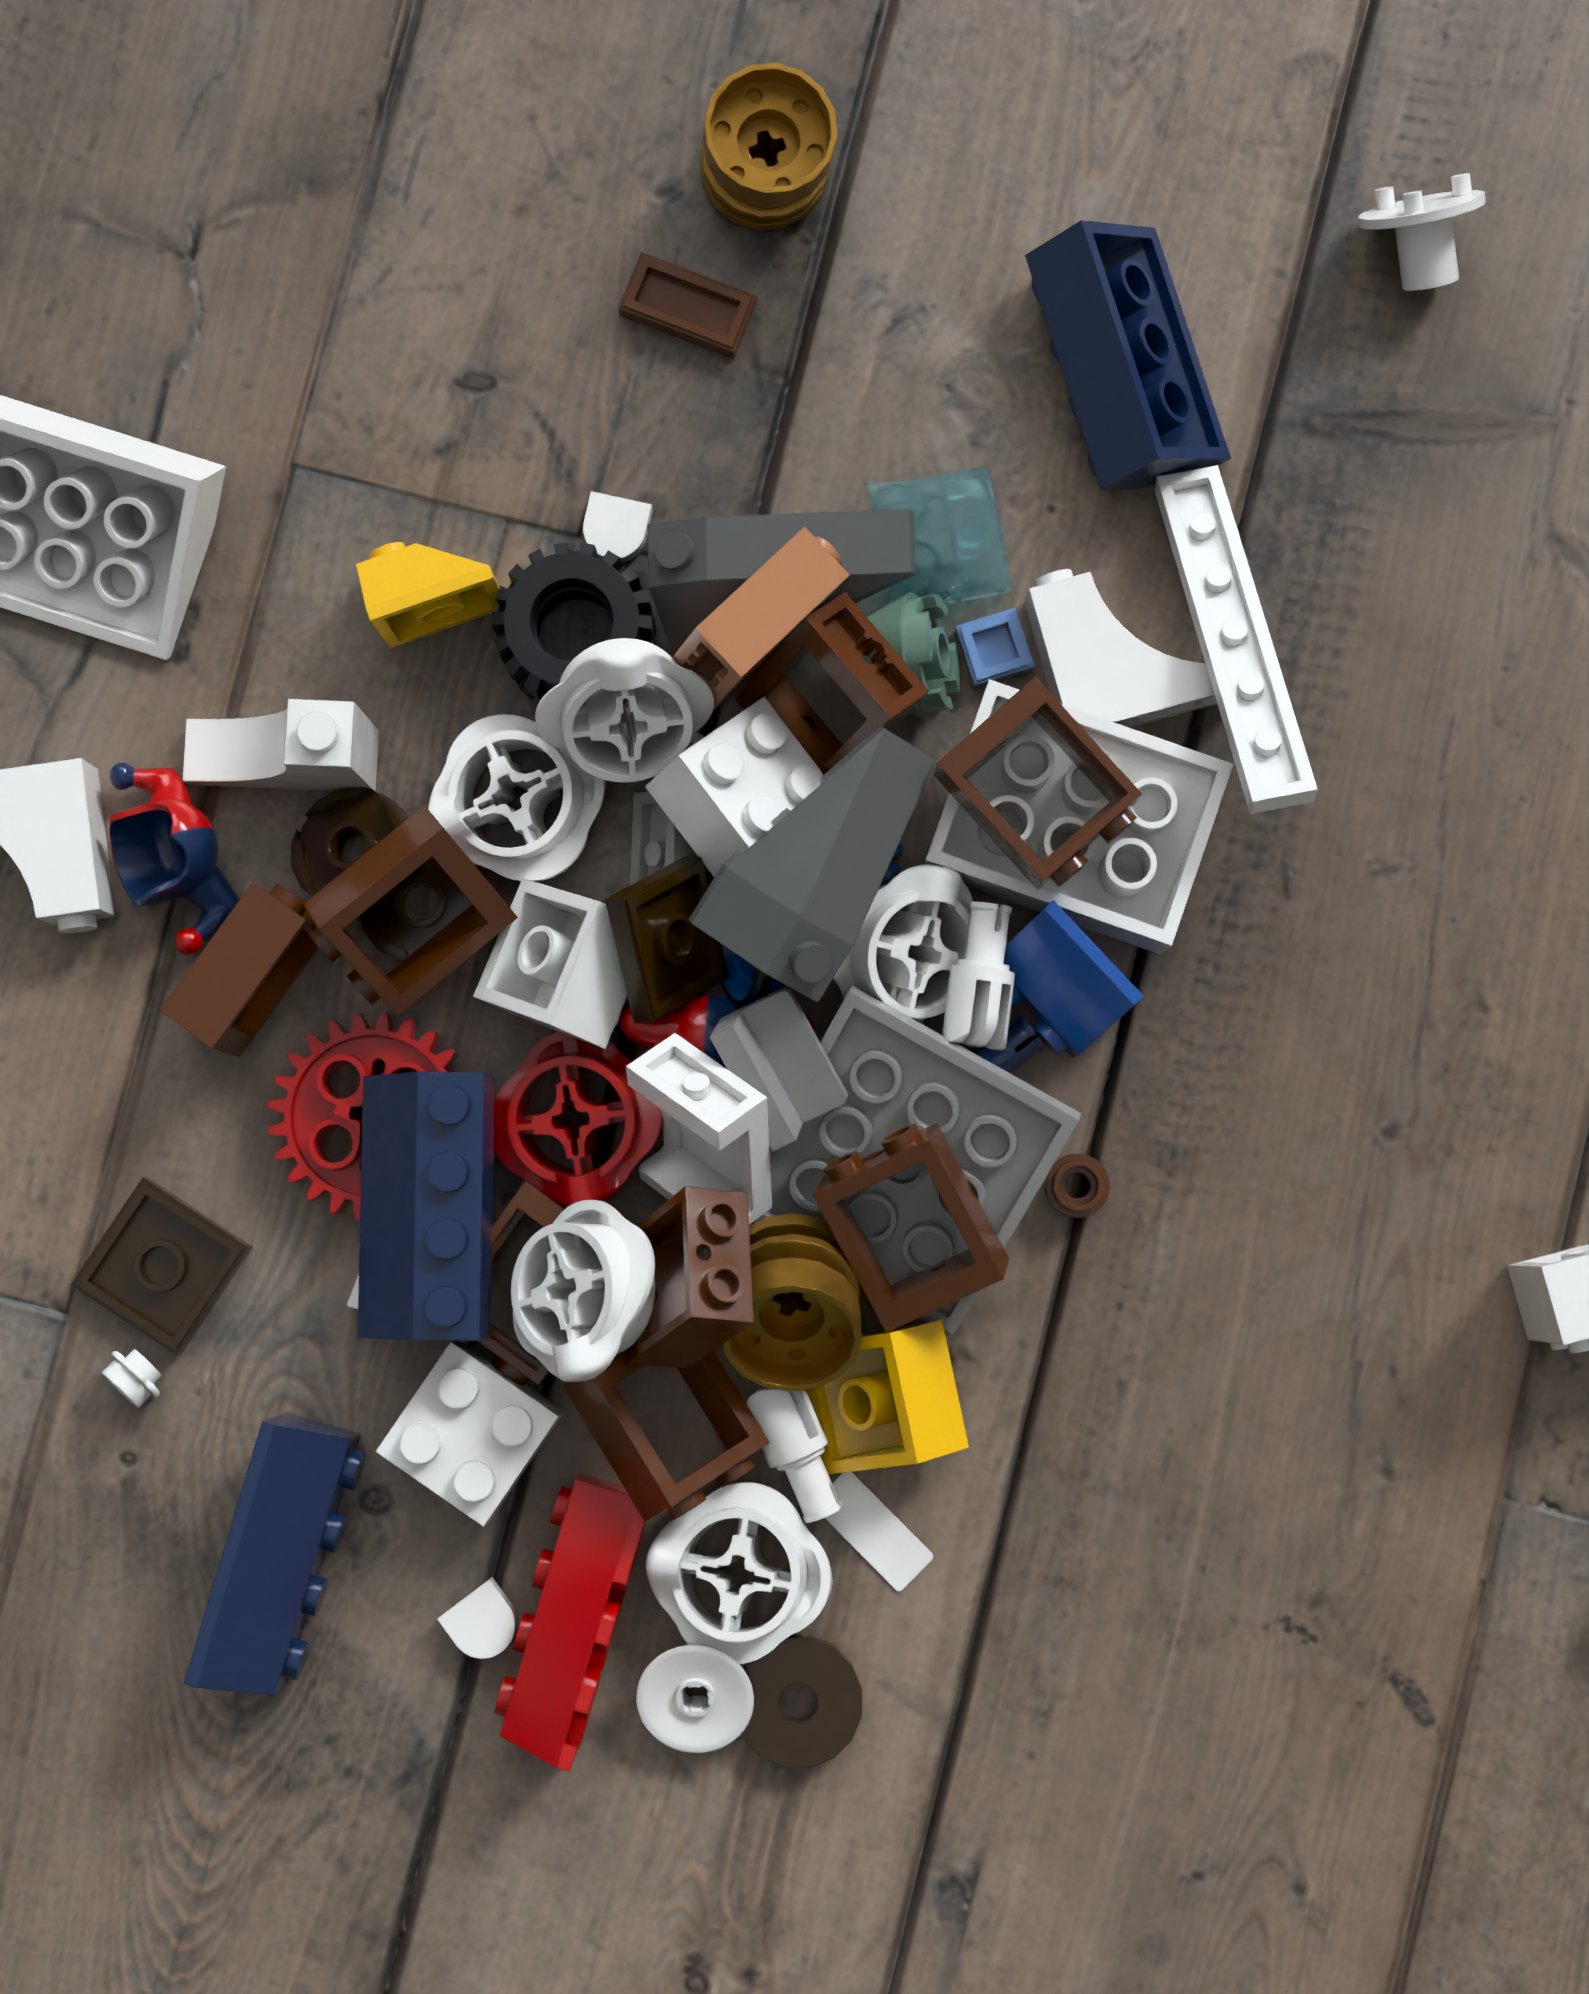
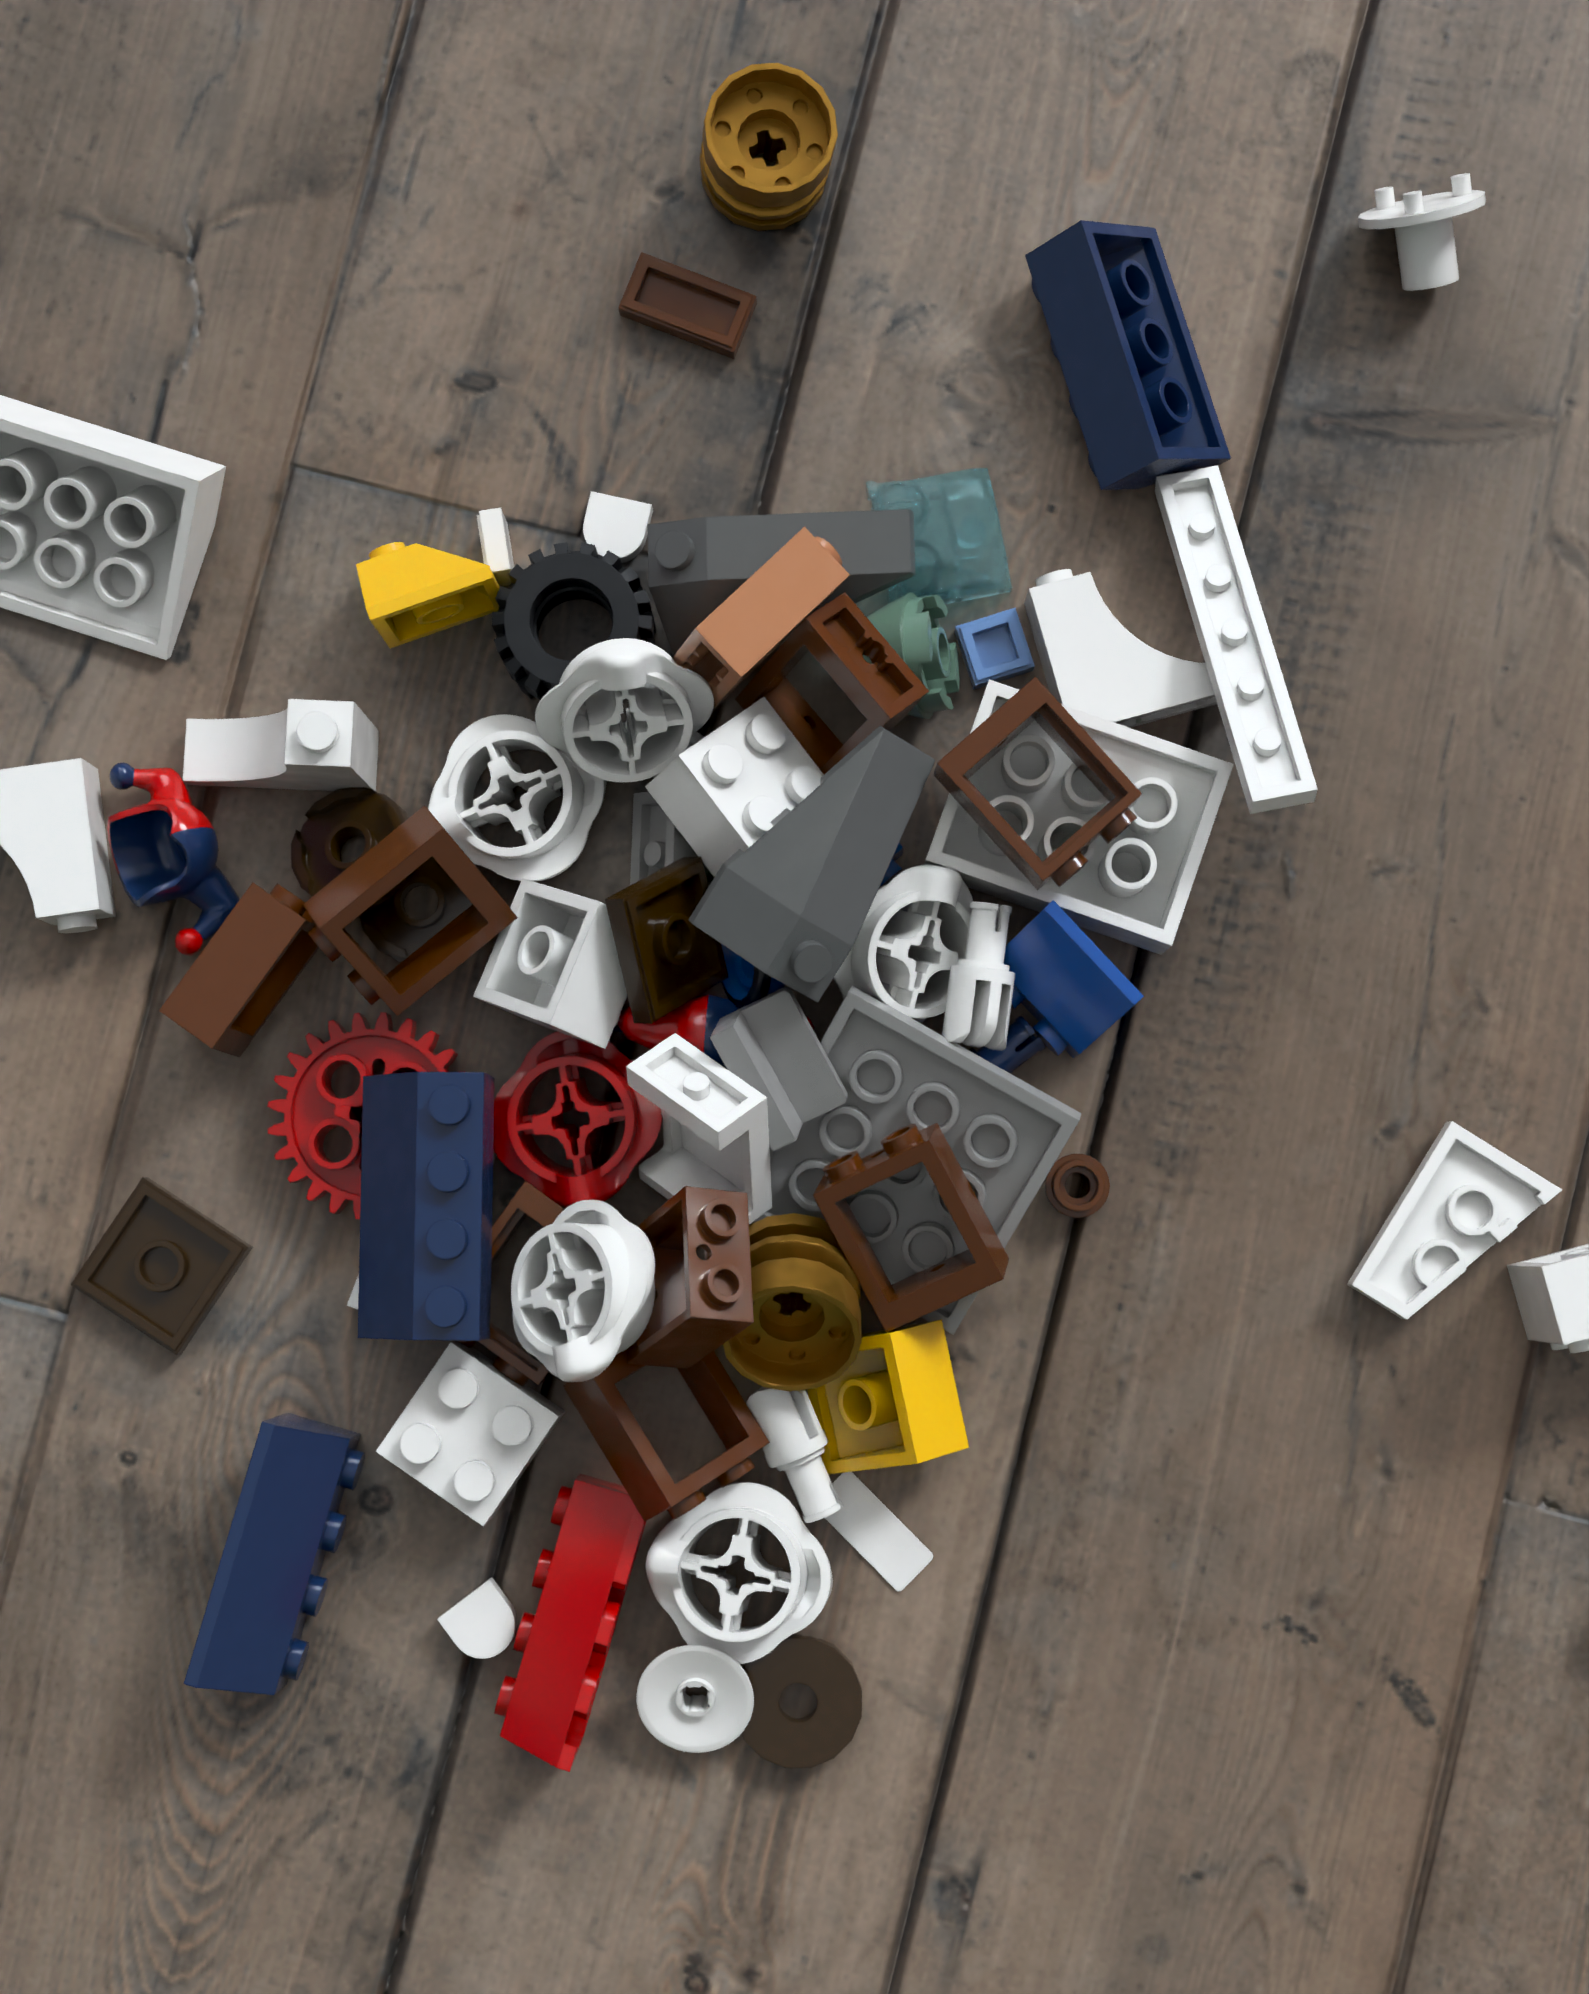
(132, 1376): white plate -> none
(496, 544): none -> white tile
(1445, 1219): none -> white wing

